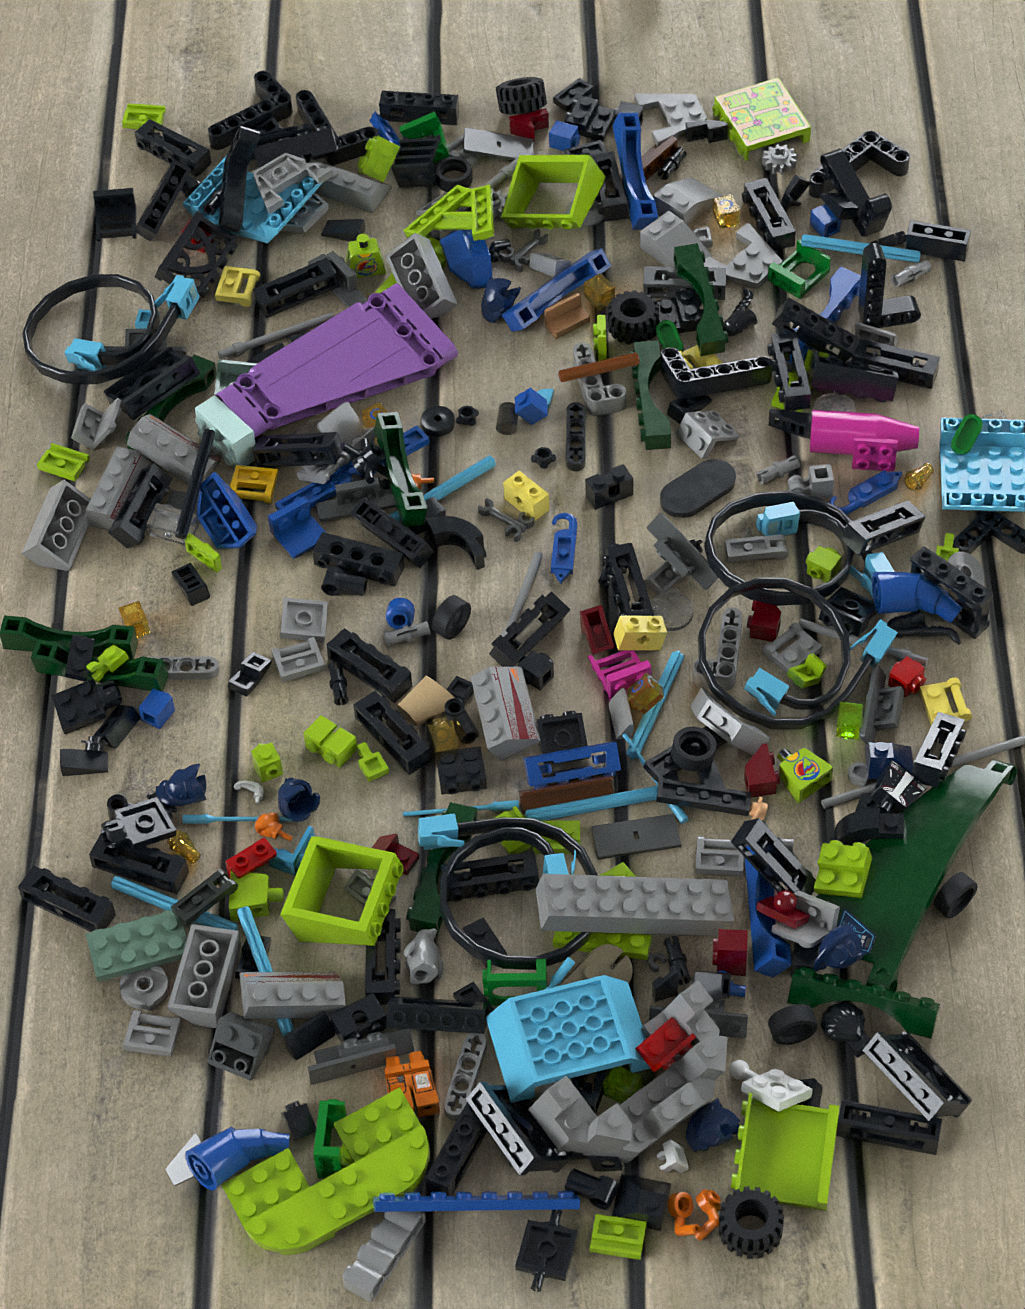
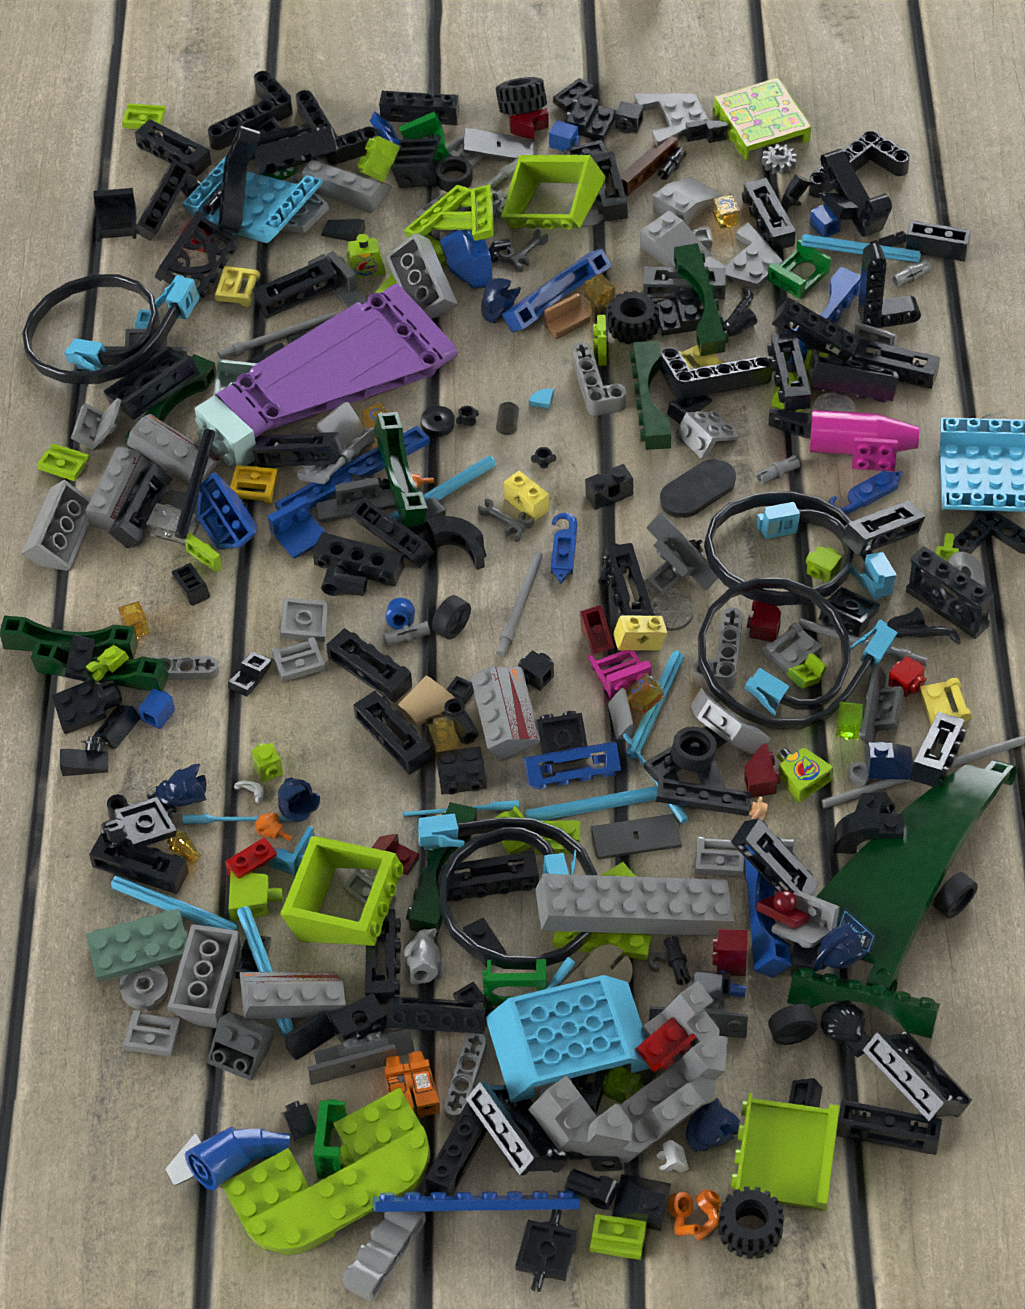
(67, 900): black brick -> none
(204, 897): pearl dark grey plate -> none
(283, 173): light grey wing -> none
(333, 747): lime piece -> none
(338, 683): black pin -> none
(367, 459): black bar -> none
(371, 764): lime plate -> none
(531, 406): blue brick -> none
(548, 263): light grey slope -> none
(551, 608): black brick -> none
(565, 792): reddish brown panel -> none
(575, 436): black beam -> none
(598, 367): dark orange axle -> none
(628, 142): blue arch -> none
(667, 986): black tile -> none
(668, 335): green tile -> none
(756, 548): light grey plate -> none
(772, 1087): white plate -> none
(817, 484): light grey brick -> none
(843, 869): lime plate -> none
(896, 789): black torso -> none
(909, 592): blue piece -> none
(917, 477): clear yellow cone -> none
(966, 434): green tile -> none

